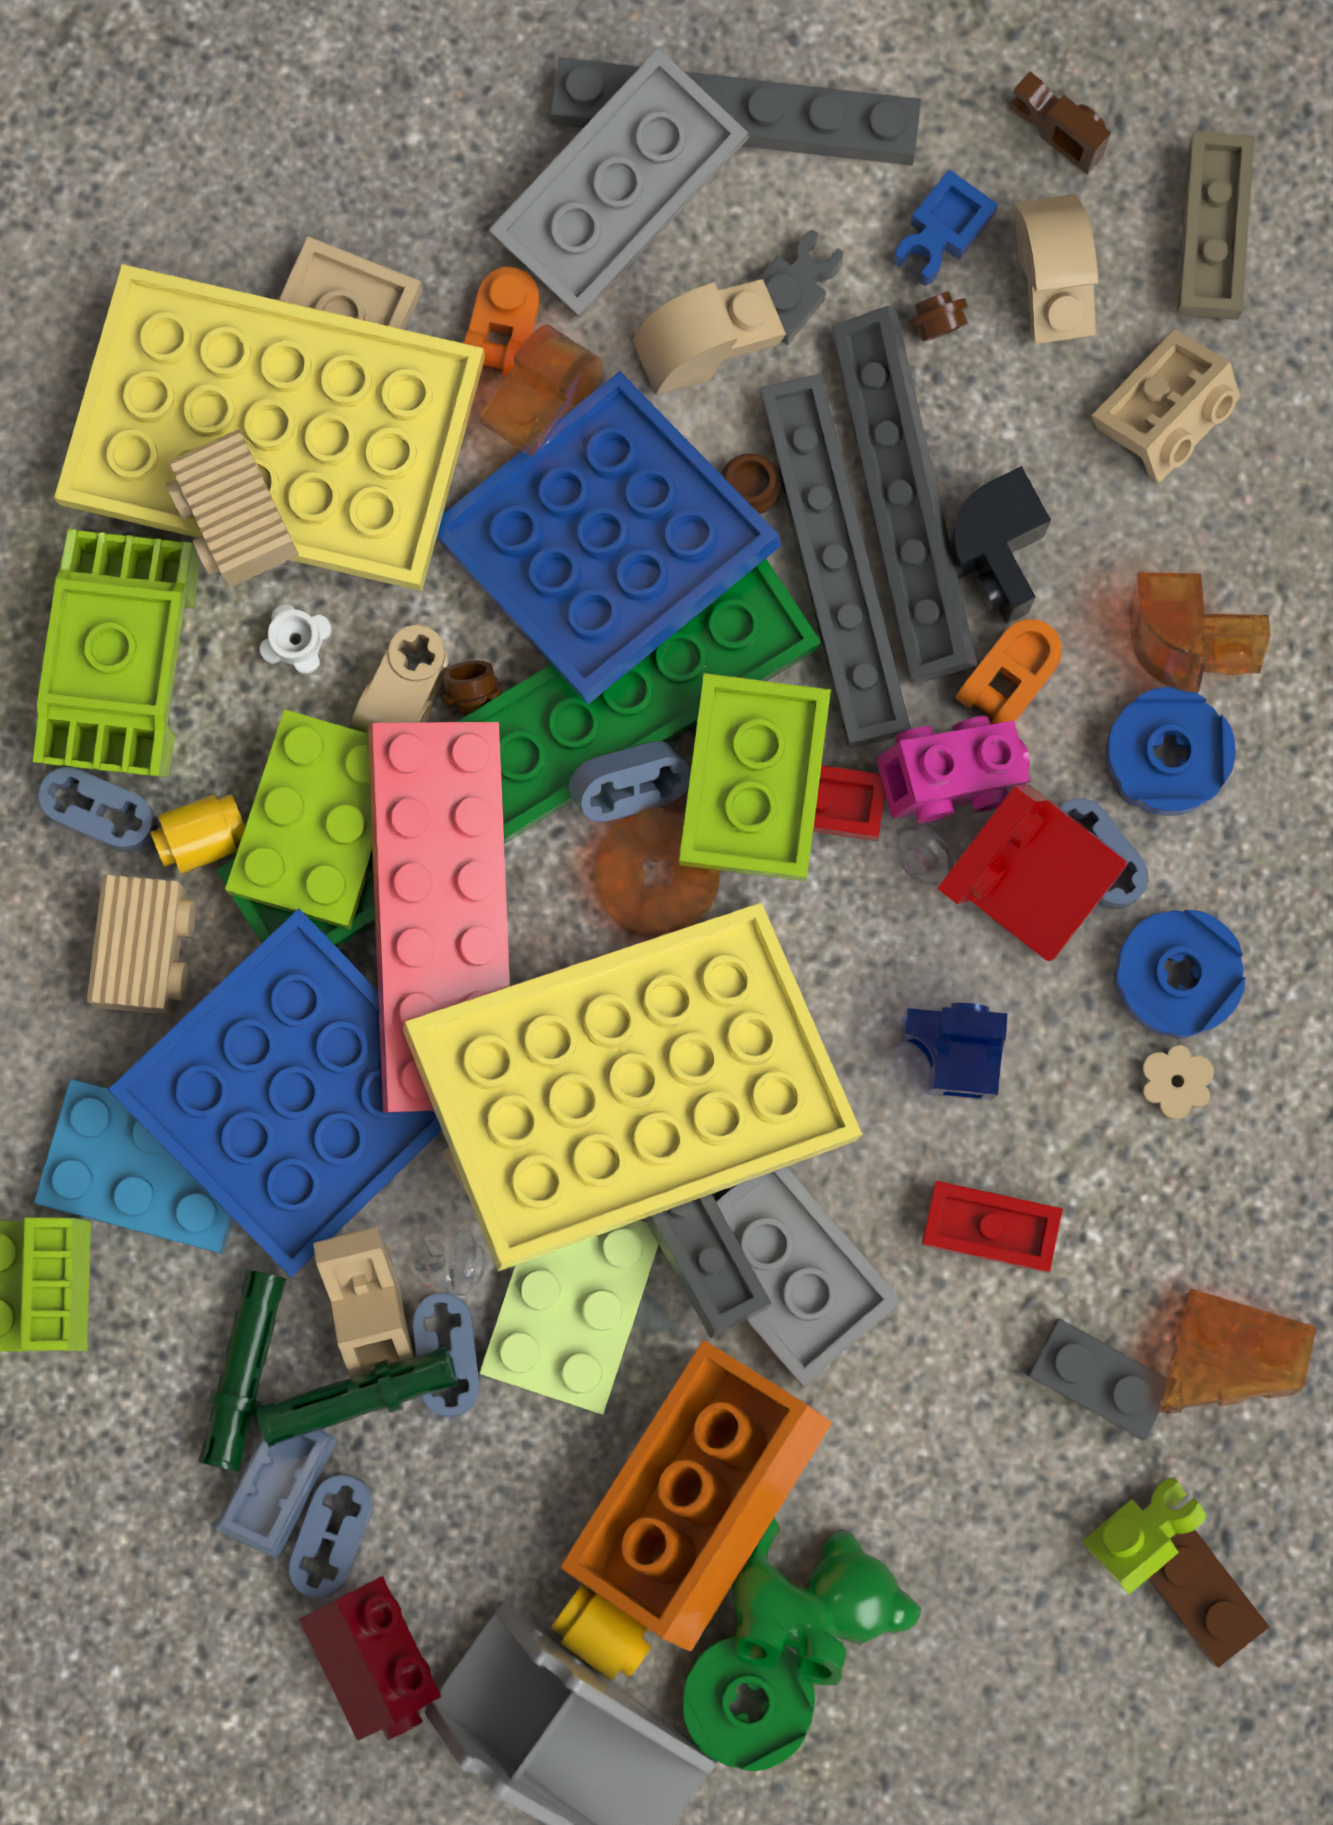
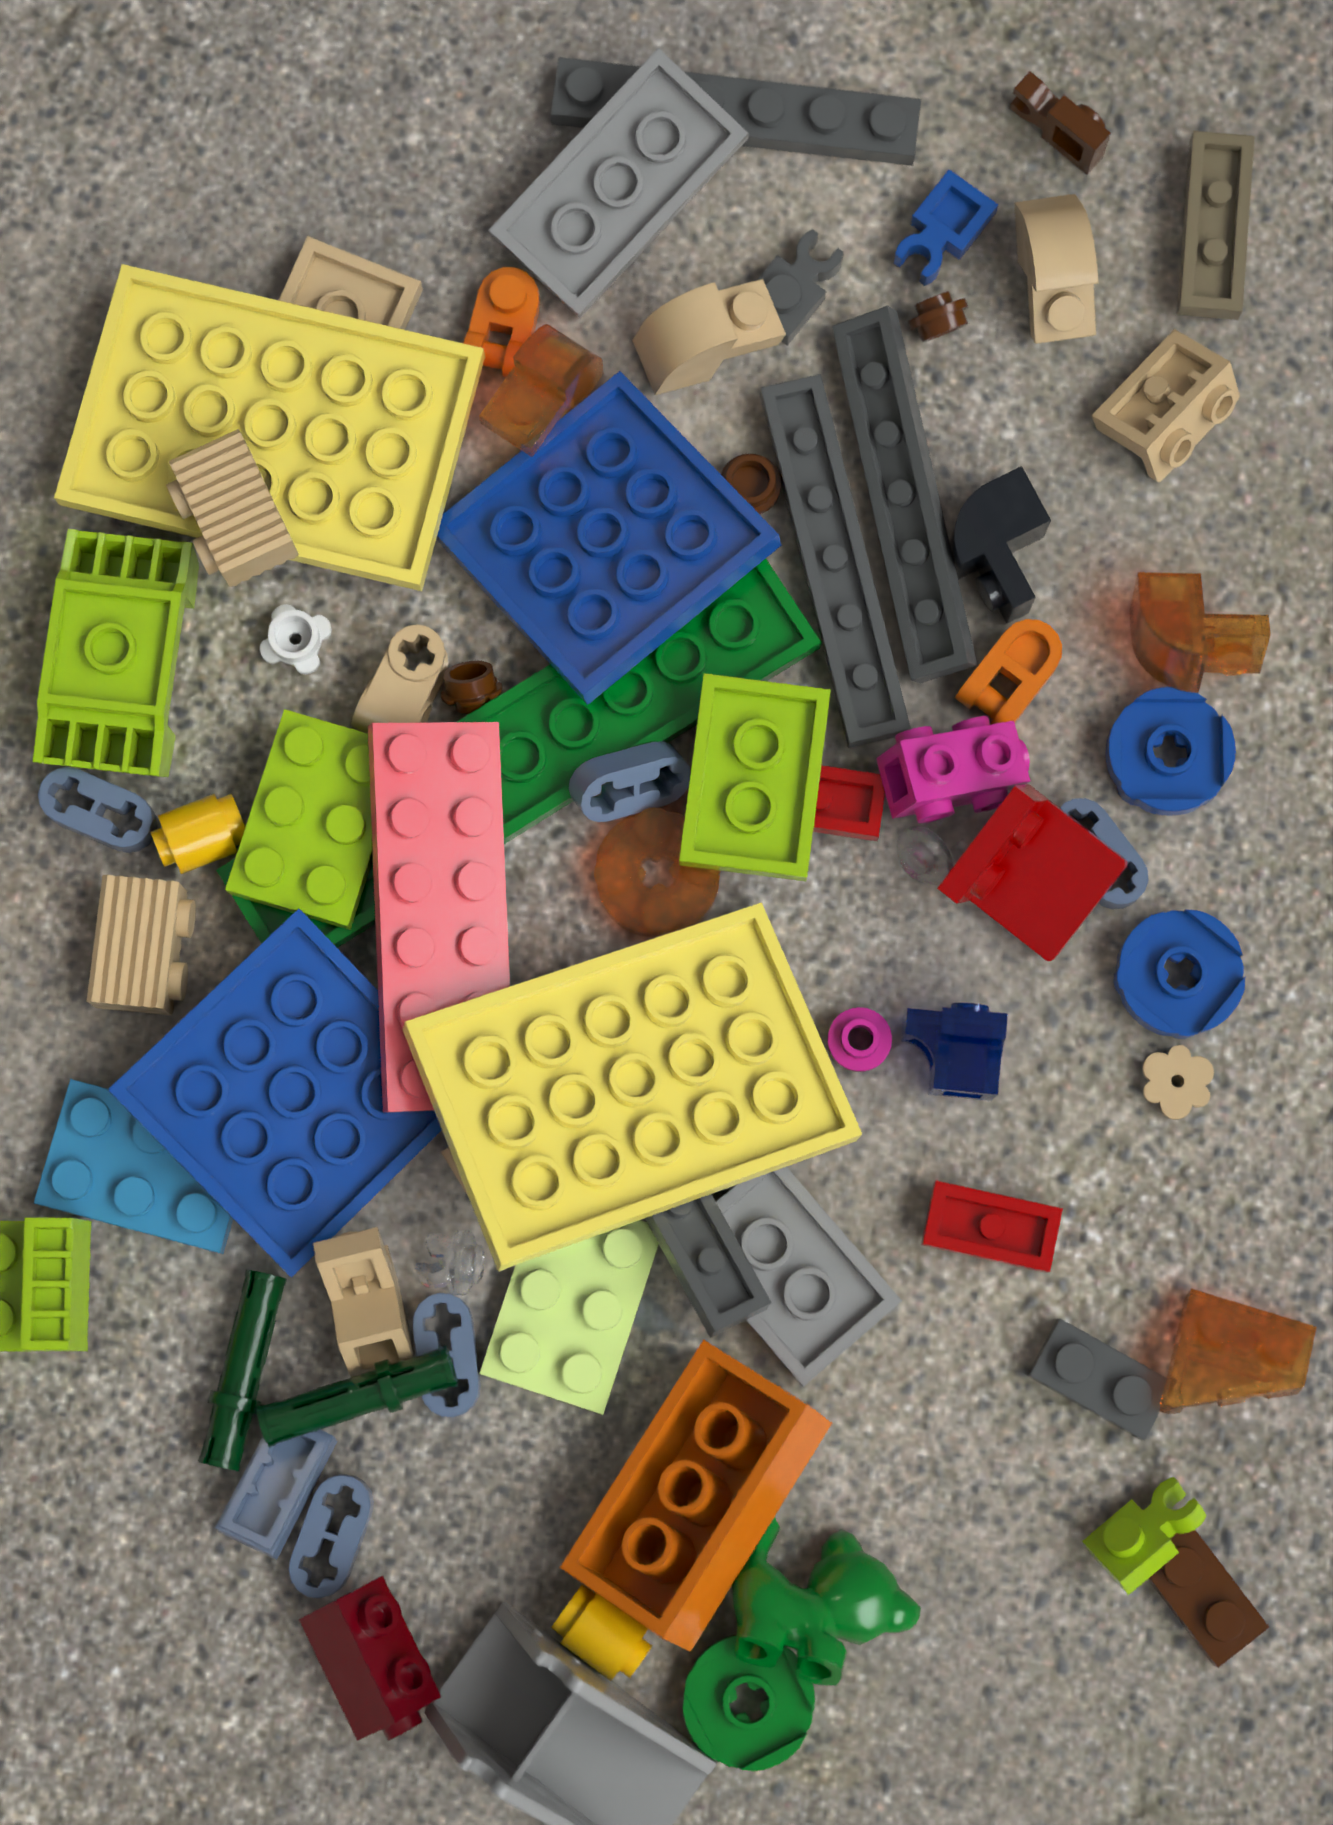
(855, 1059): none -> dark pink plate

